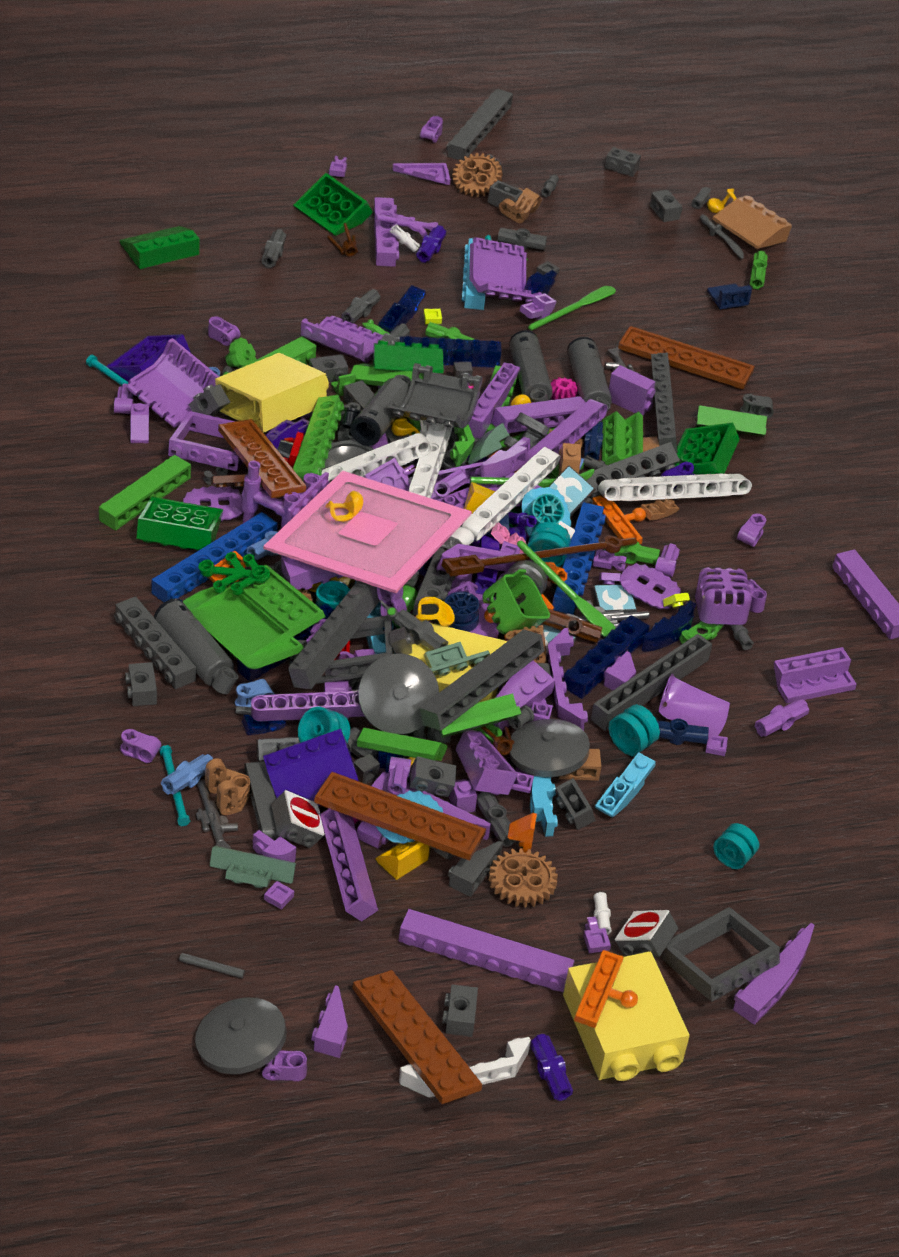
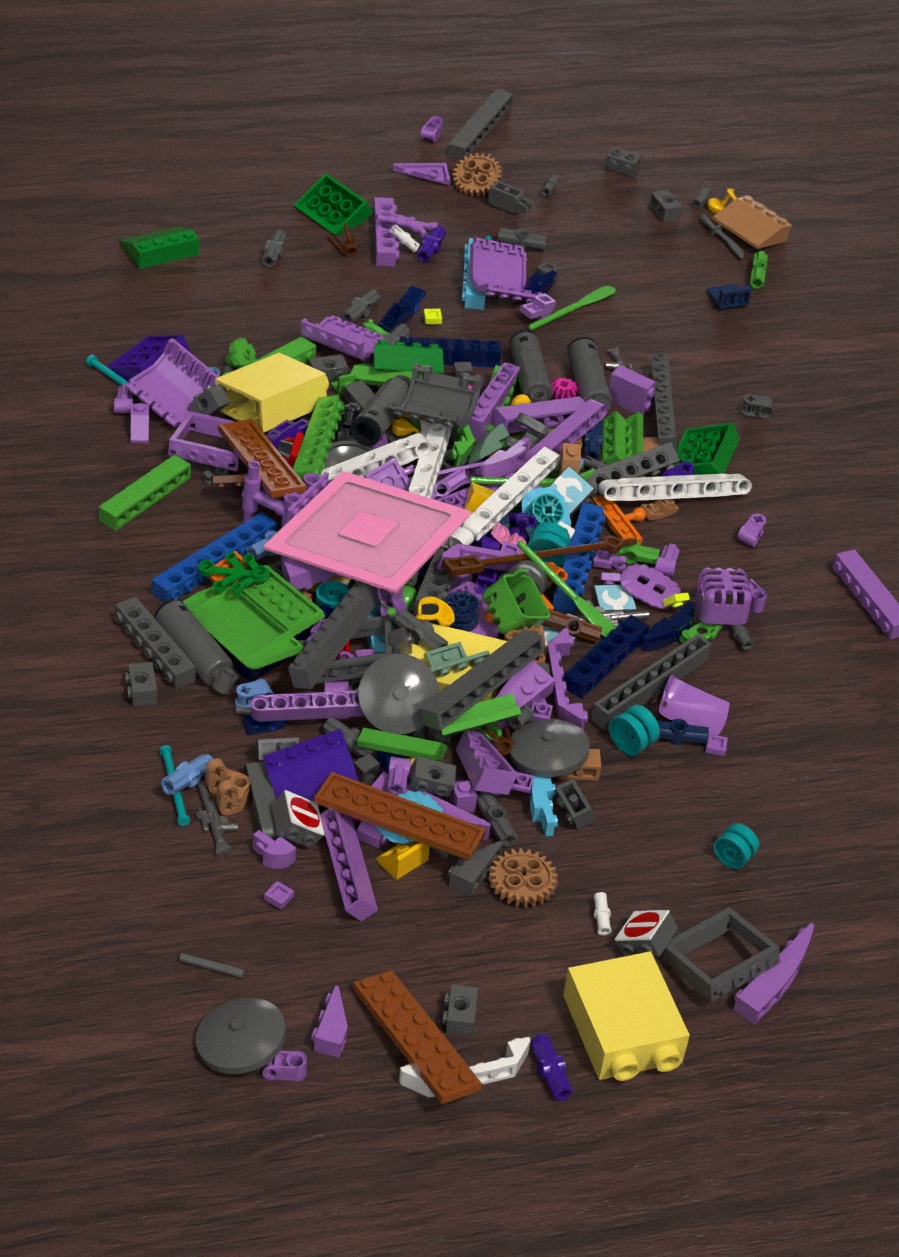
(140, 746): medium lavender piece -> none
(178, 523): green slope -> none
(214, 495): medium lavender piece -> none
(222, 330): medium lavender piece -> none
(251, 868): sand green bracket -> none
(321, 721): teal wheel -> none
(338, 167): medium lavender plate -> none
(353, 504): yellow piece -> none
(437, 331): bright green piece -> none
(485, 950): medium lavender brick -> none
(523, 831): orange slope -> none
(526, 203): medium nougat piece -> none
(595, 938): medium lavender plate -> none
(601, 988): orange plate -> none
(620, 672): medium lavender slope -> none
(626, 786): medium azure slope -> none
(687, 357): dark orange plate -> none
(743, 422): bright green slope -> none
(781, 717): medium lavender piece -> none
(814, 675): medium lavender slope -> none

